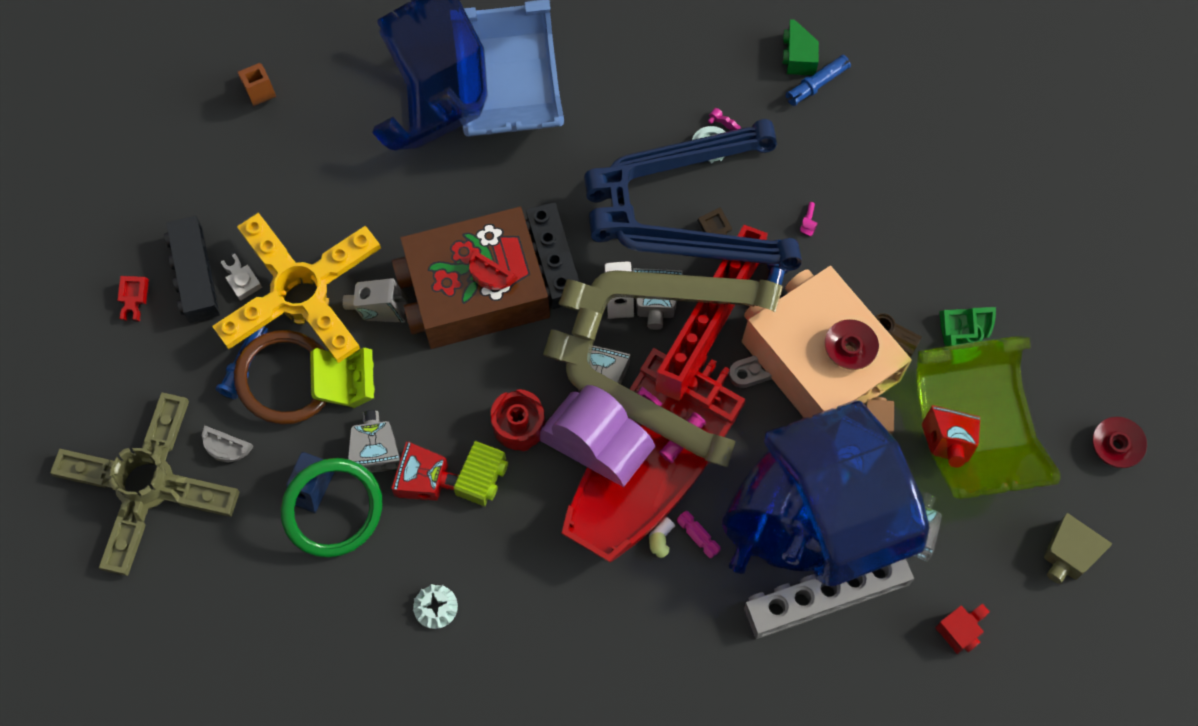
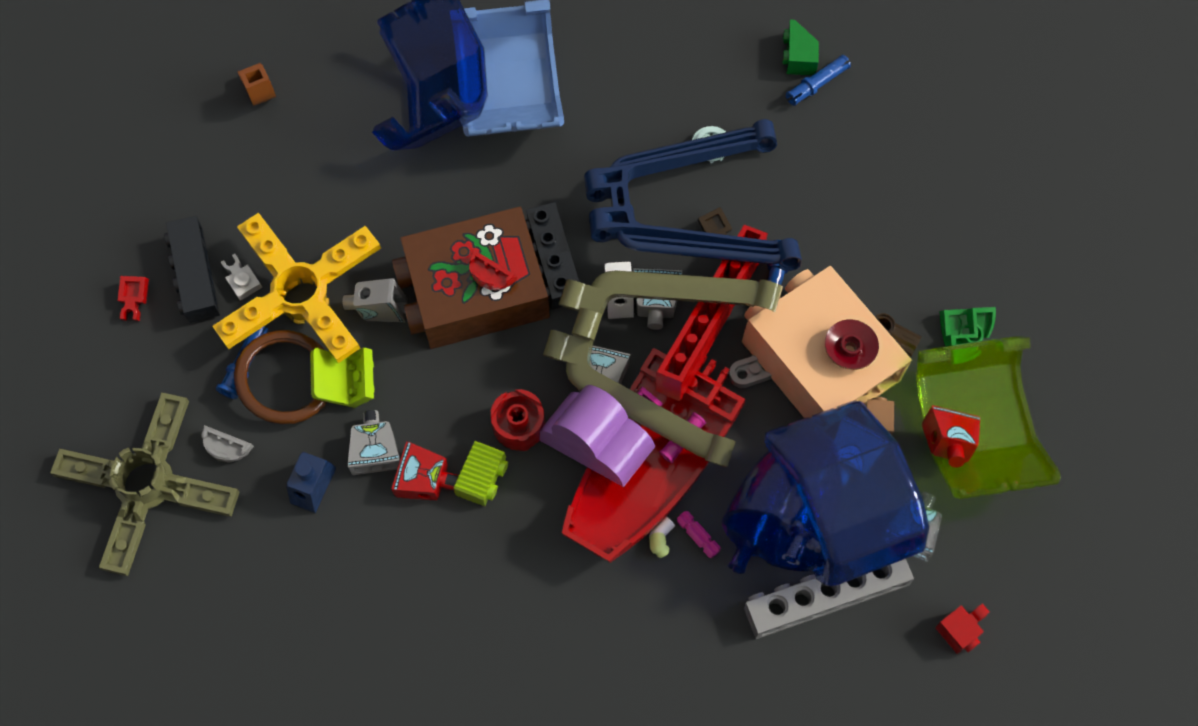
(329, 465): green wedge -> none
(446, 612): light aqua gear -> none
(716, 115): dark pink piece -> none
(809, 226): dark pink hand -> none
(1073, 549): olive torso -> none
(1127, 434): dark red dish -> none

